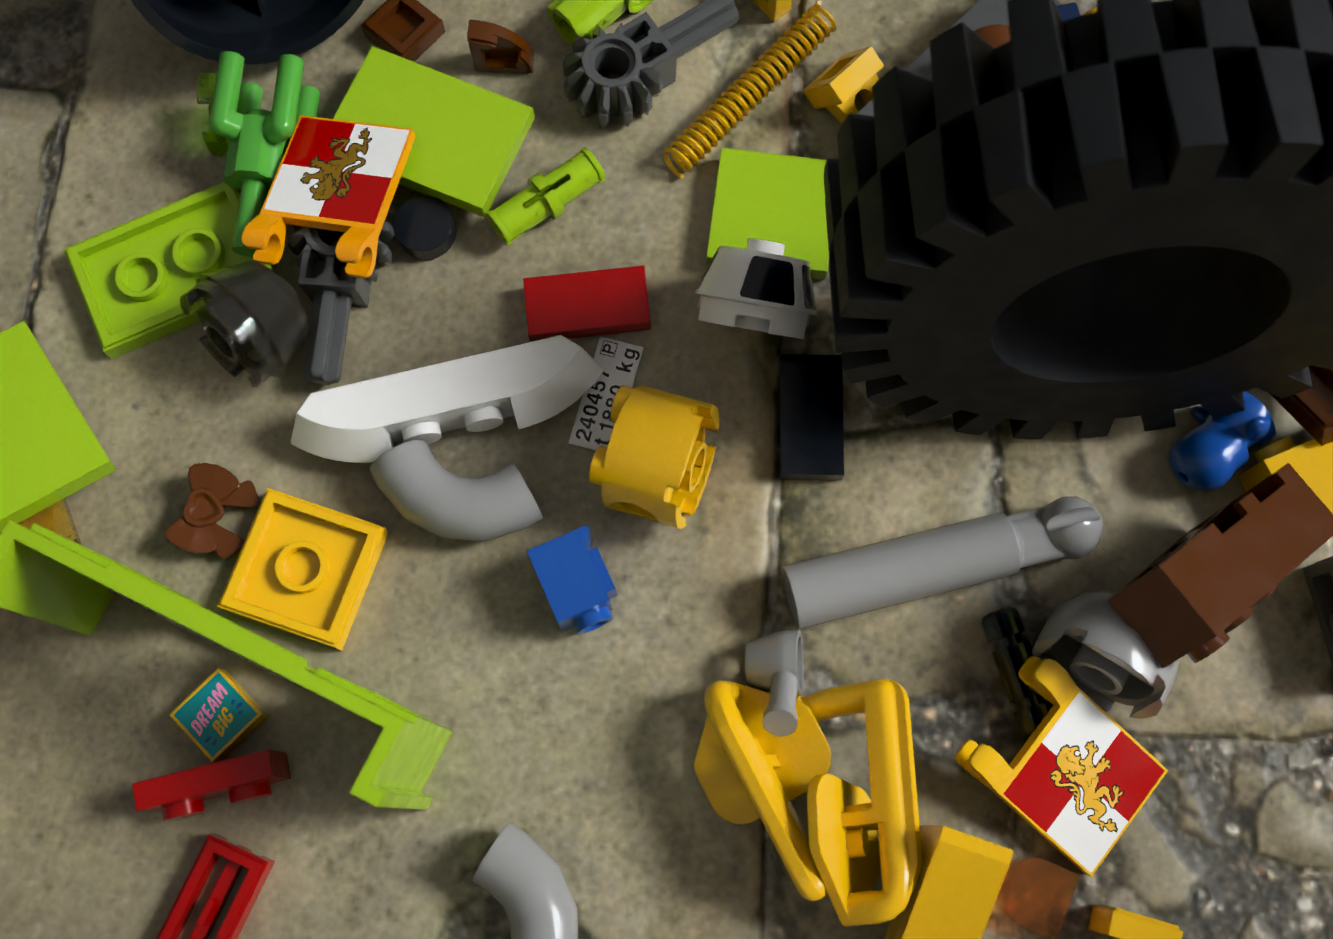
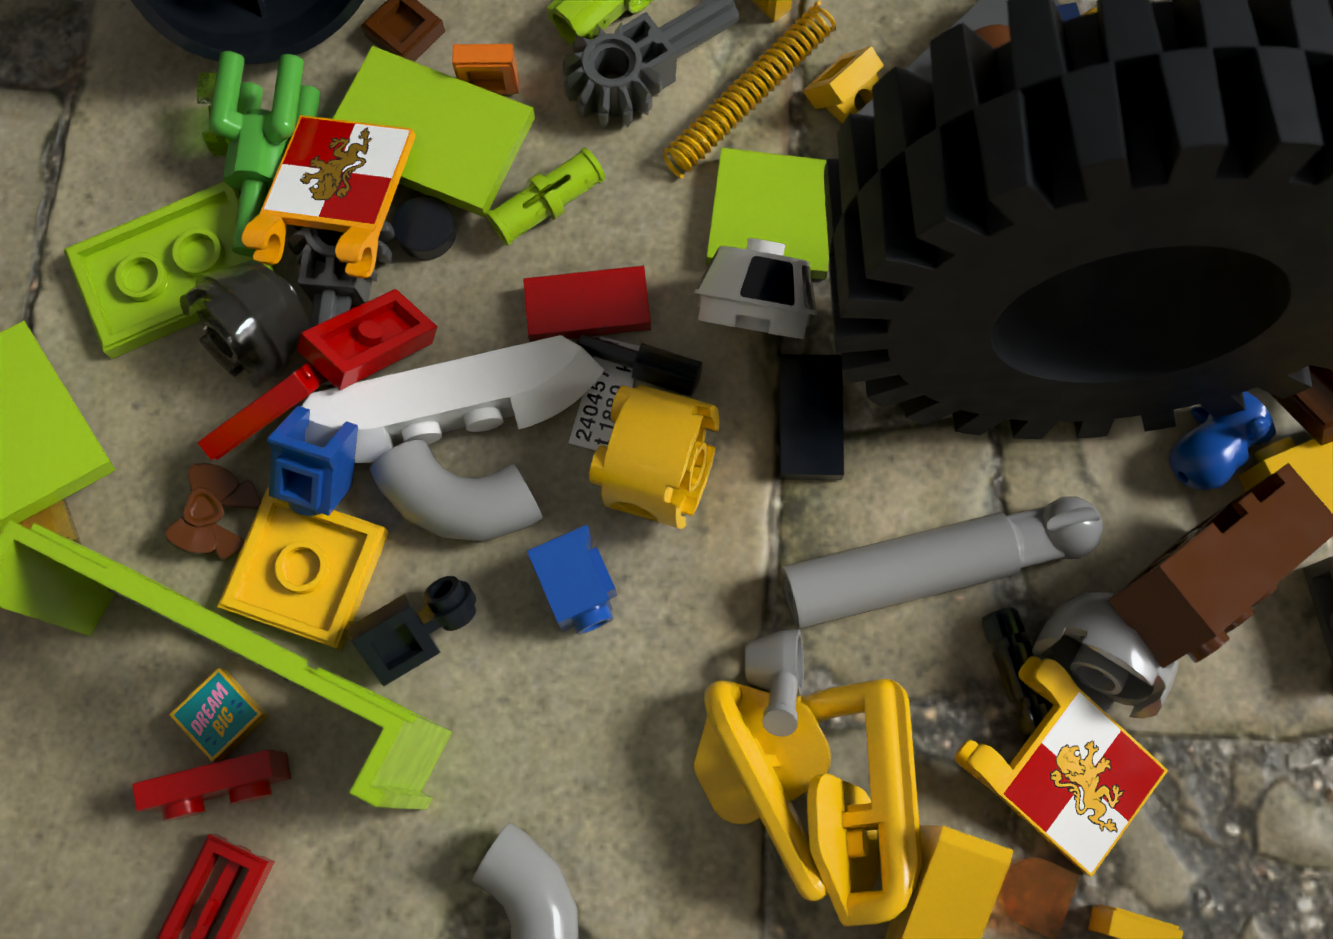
(262, 411): none -> red tile
(306, 474): none -> blue window
(366, 339): none -> red plate
(401, 639): none -> black plate
(487, 66): none -> orange tile
(498, 49): reddish brown tile -> none
(649, 364): none -> black axle

